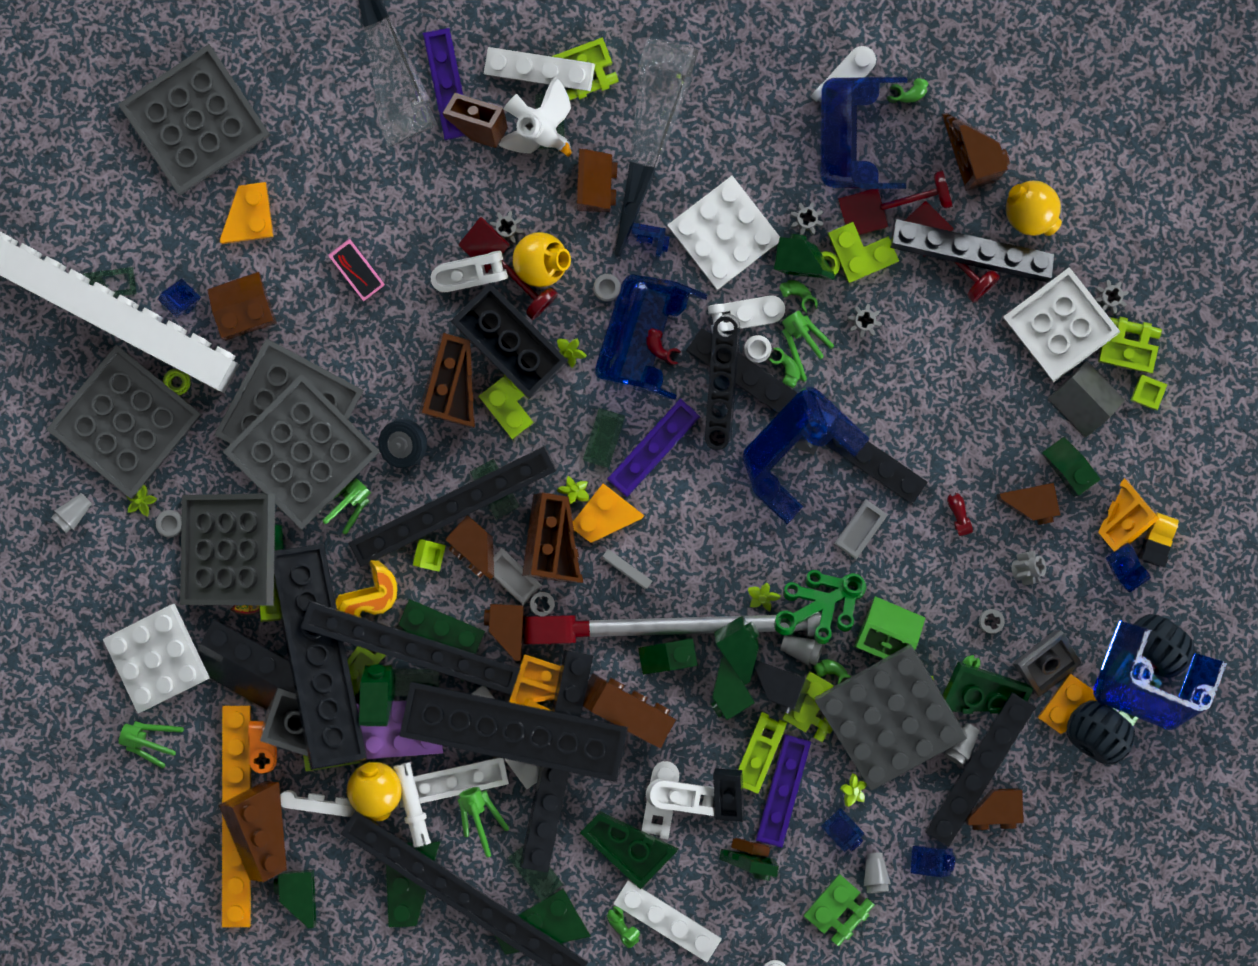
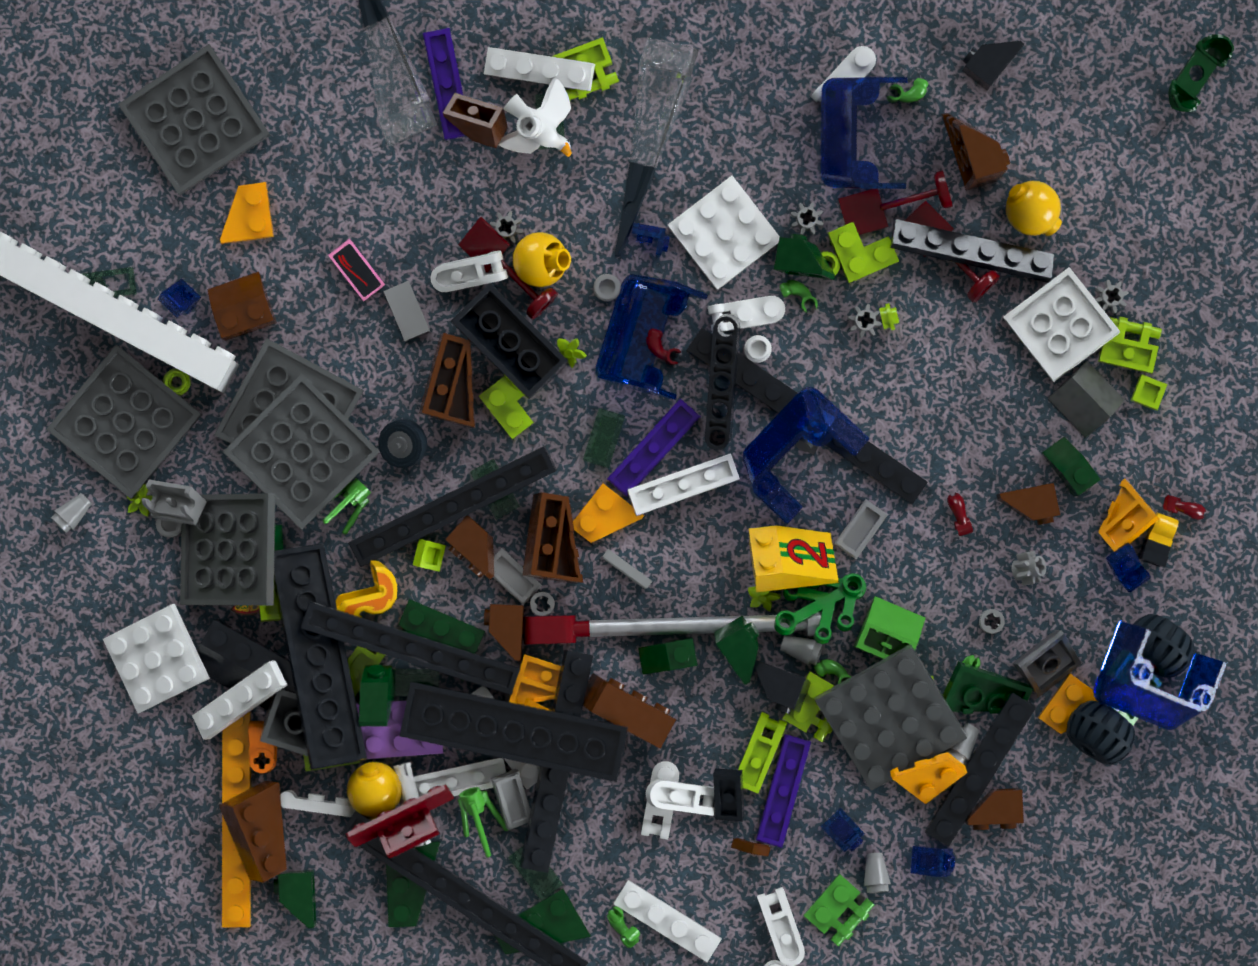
(134, 738): bright green plant -> none
(174, 502): none -> light grey hinge
(239, 700): none -> white plate
(405, 825): none -> dark red bracket
(406, 311): none -> light grey tile
(511, 799): none -> light grey tile
(574, 490): lime plant -> none
(594, 181): reddish brown slope -> none
(628, 848): dark green wing -> none
(683, 484): none -> white plate
(729, 692): dark green slope -> none
(759, 866): dark green wing -> none
(782, 928): none -> white plate
(791, 368): bright green arm -> none
(791, 558): none -> yellow slope
(798, 326): bright green plant -> none
(853, 791): lime plant -> none
(889, 317): none -> lime plate
(930, 776): none -> light orange wing
(990, 61): none -> black slope
(1174, 504): none -> dark red arm
(1209, 53): none -> dark green piece

